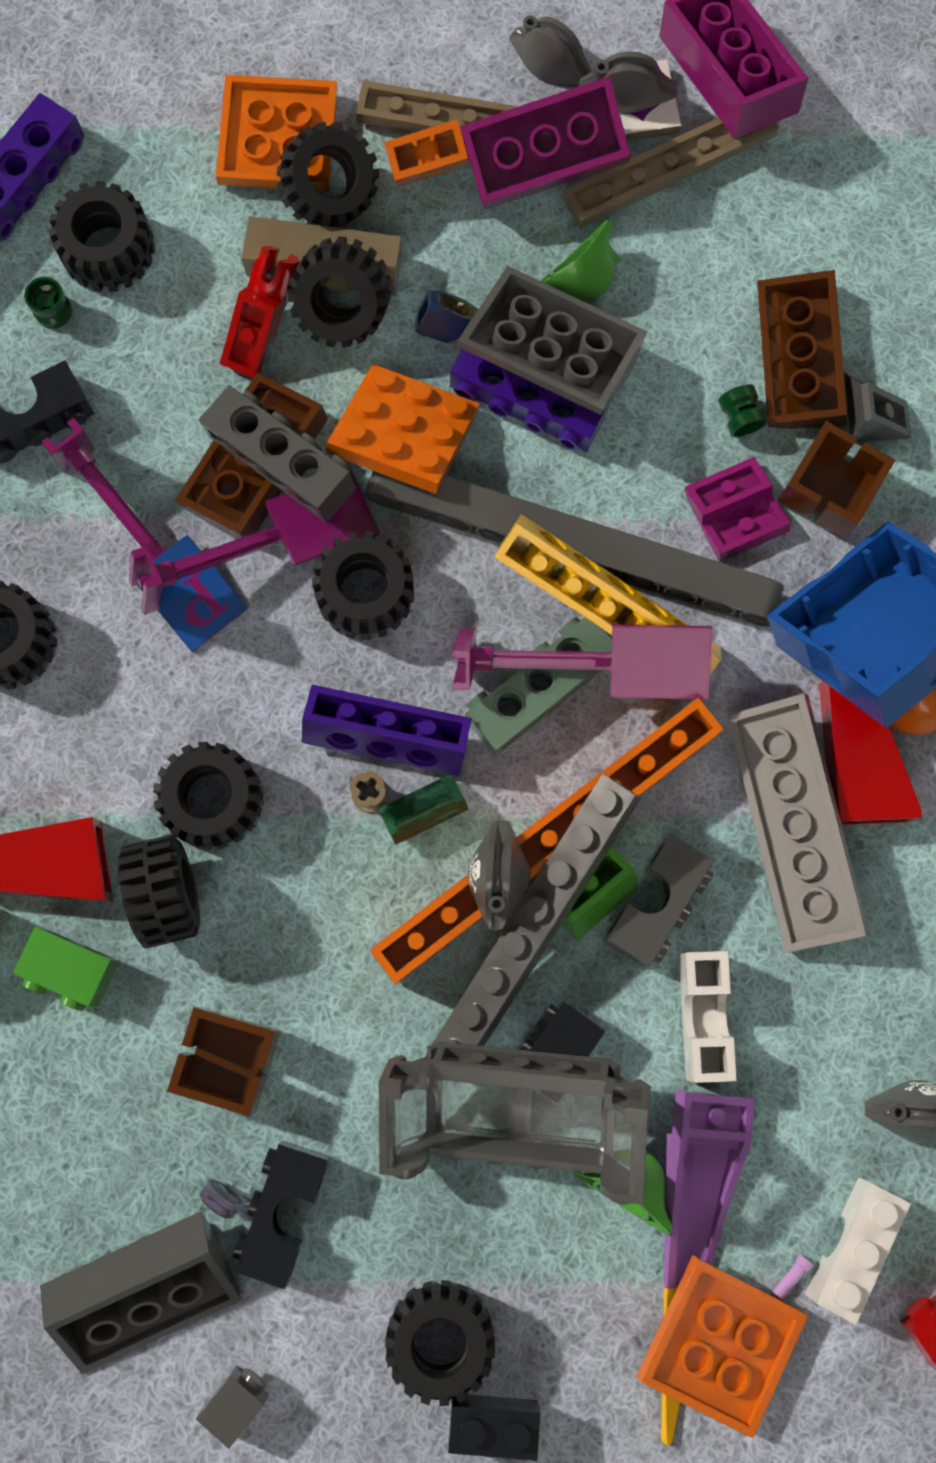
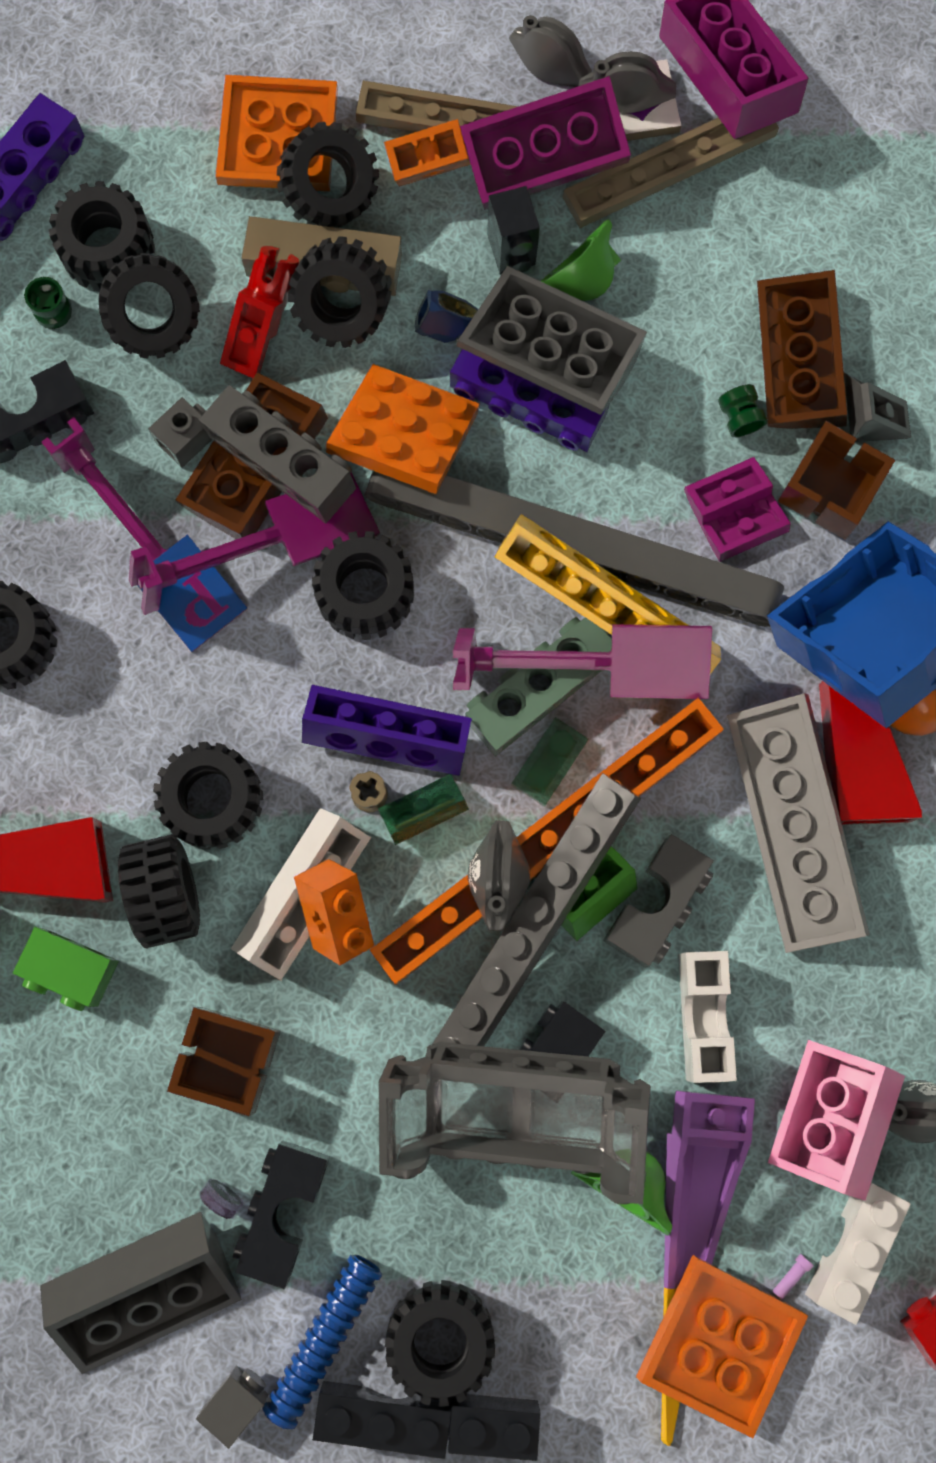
(139, 340): none -> black tyre
(180, 432): none -> dark grey brick
(278, 924): none -> white brick
(321, 1342): none -> blue piece
(334, 911): none -> orange brick
(360, 1419): none -> black arch
(513, 229): none -> black brick
(549, 762): none -> clear green plate
(836, 1119): none -> bright pink brick

